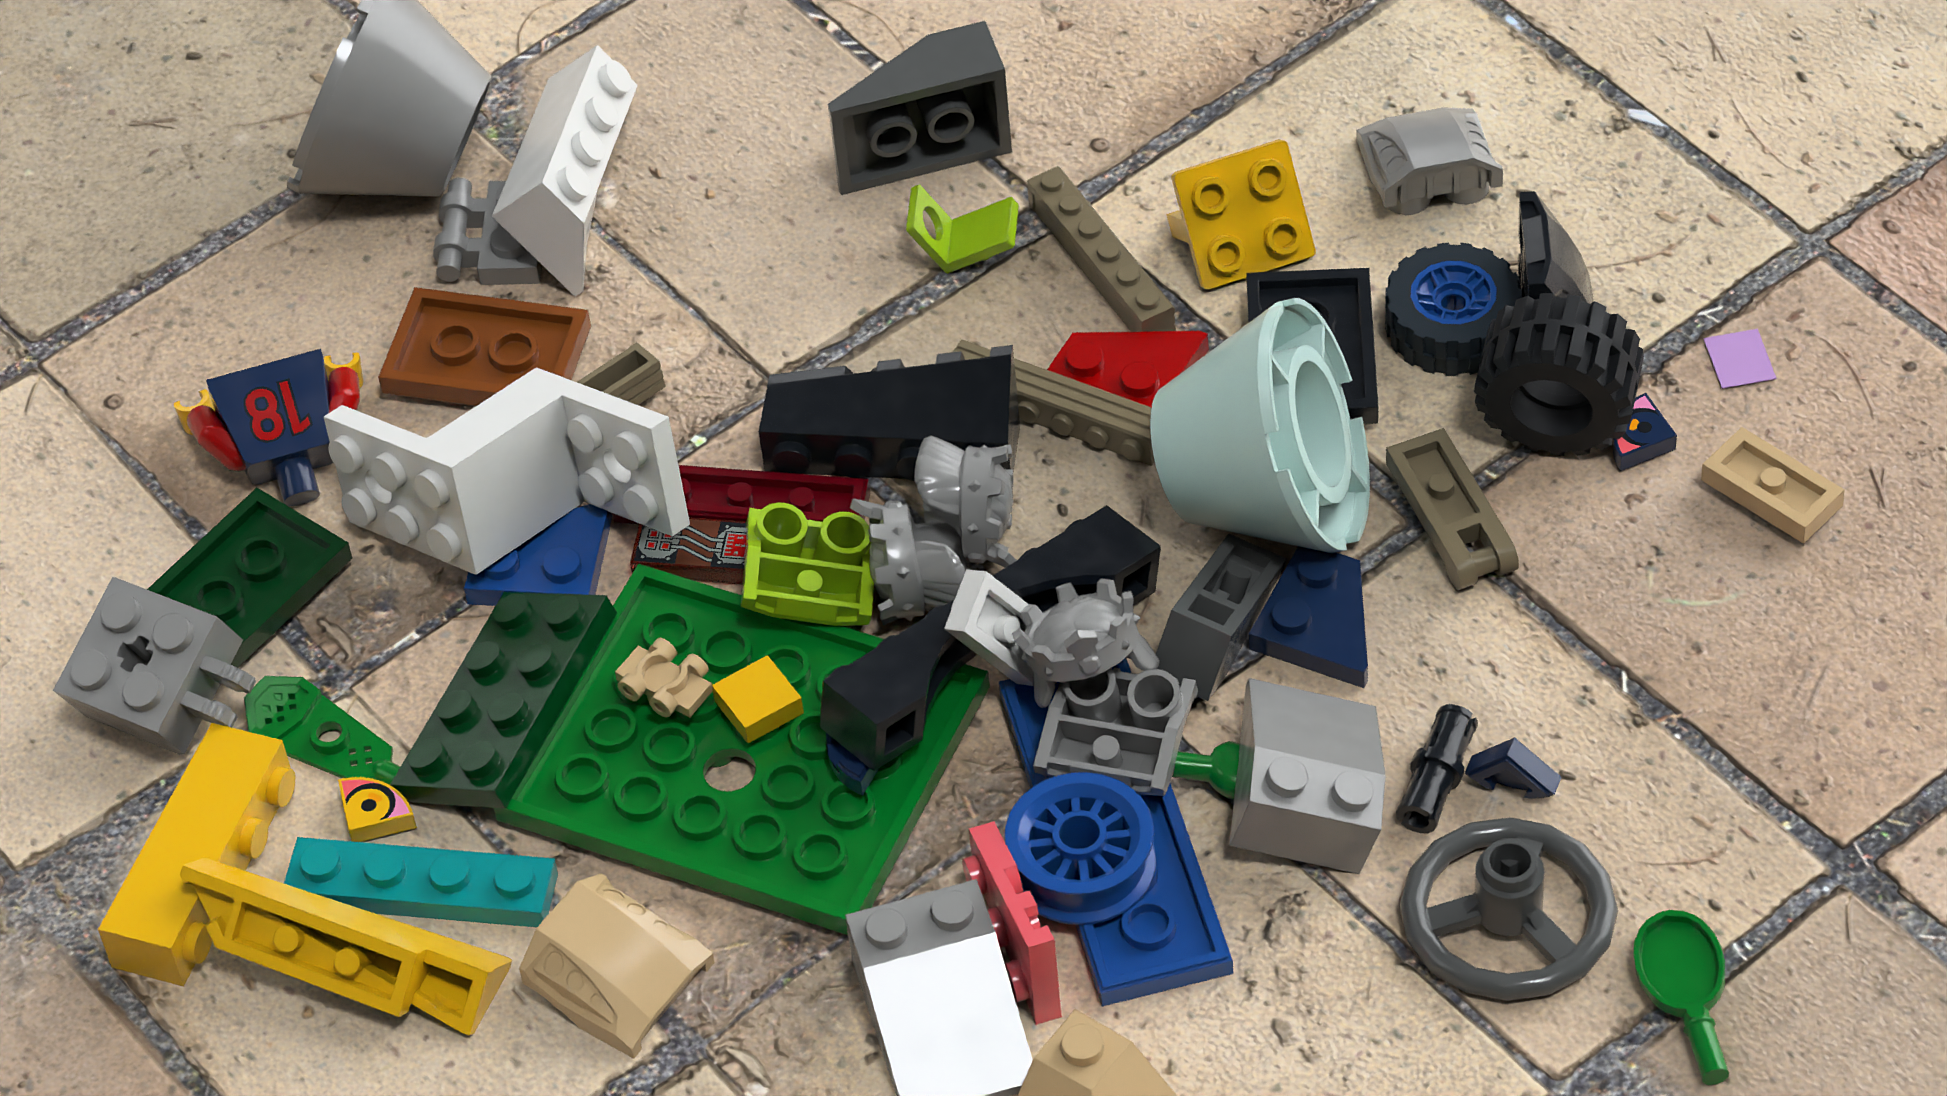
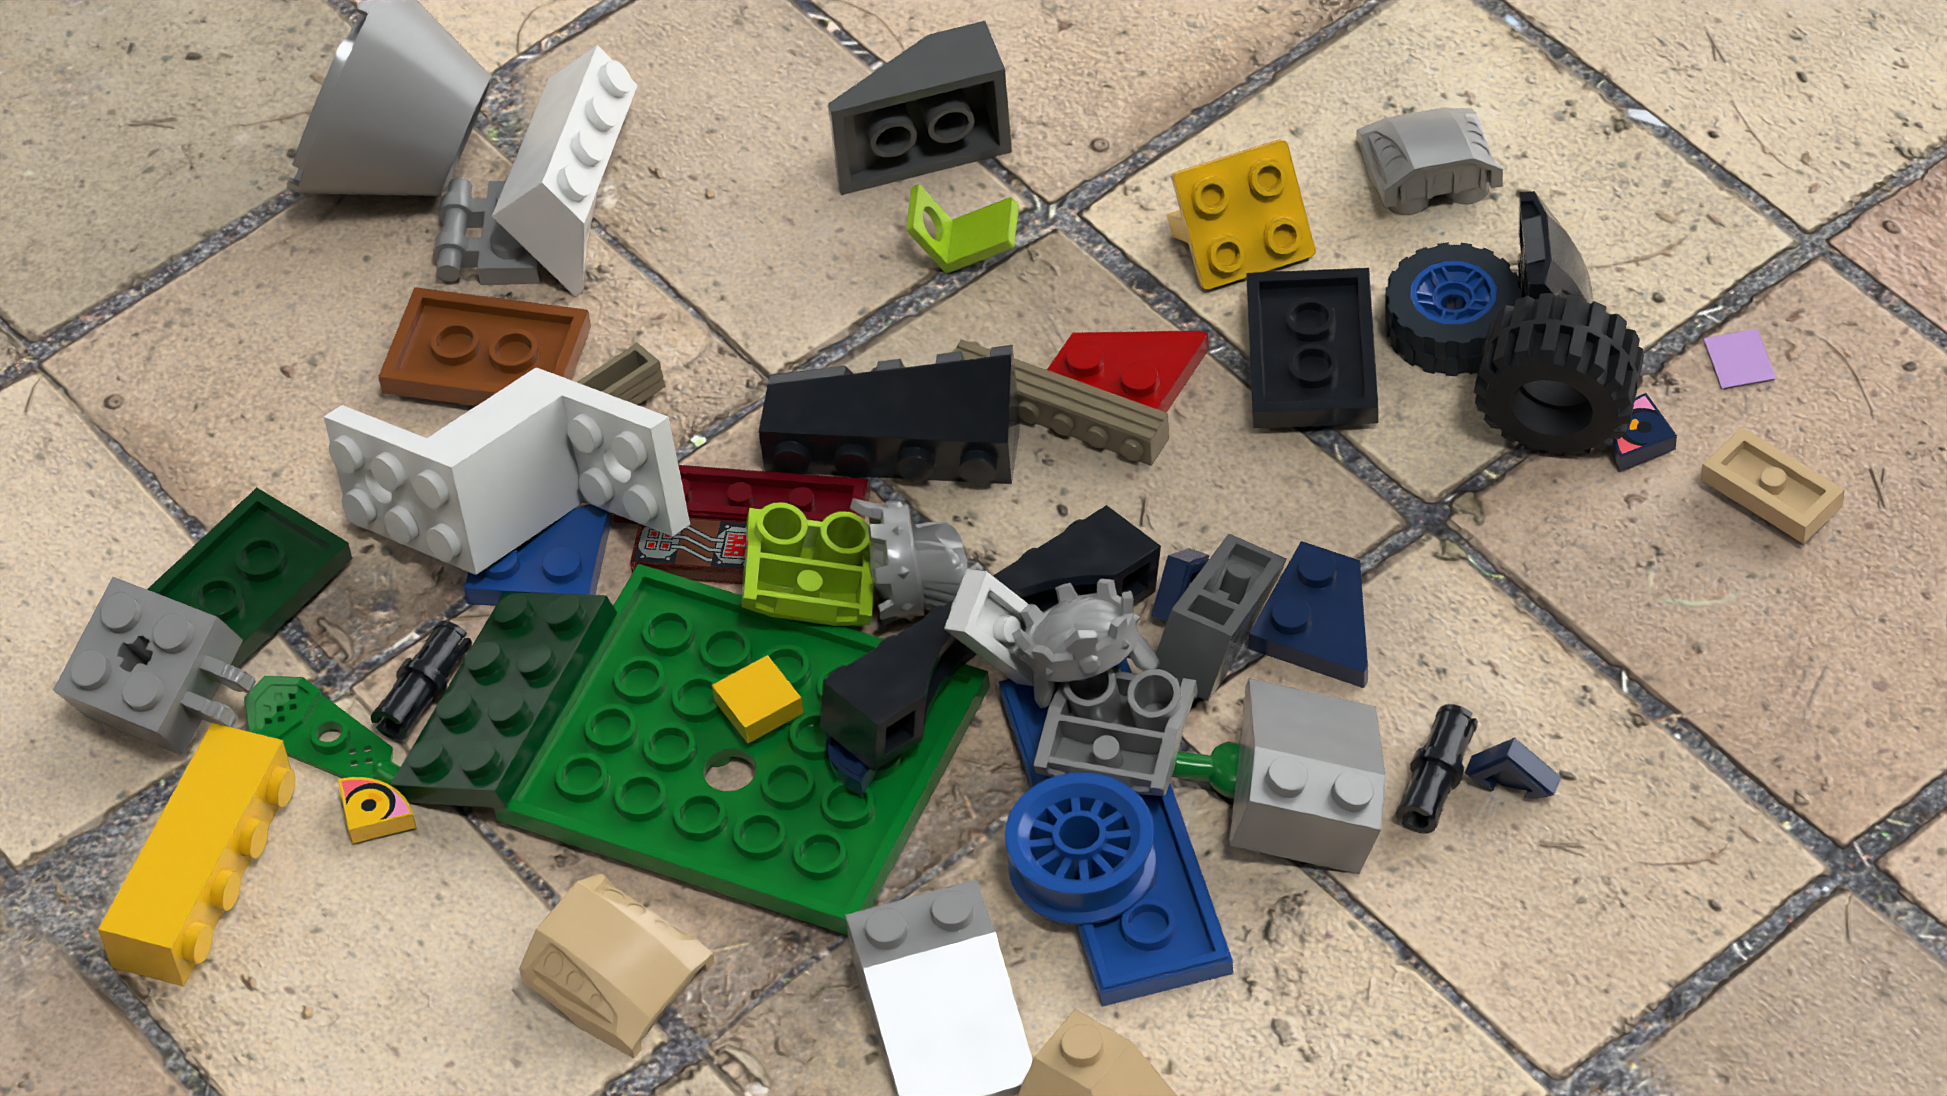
(273, 419): dark blue torso -> none
(346, 947): yellow wedge -> none
(421, 680): none -> black pin
(426, 881): teal plate -> none
(663, 682): tan piece -> none
(968, 493): light grey hair -> none
(1016, 923): coral wing -> none
(1099, 253): dark tan piece -> none
(1178, 573): none -> dark blue tile
(1265, 436): light aqua cone -> none
(1451, 507): dark tan plate -> none
(1508, 904): dark grey piece -> none
(1685, 976): green piece -> none

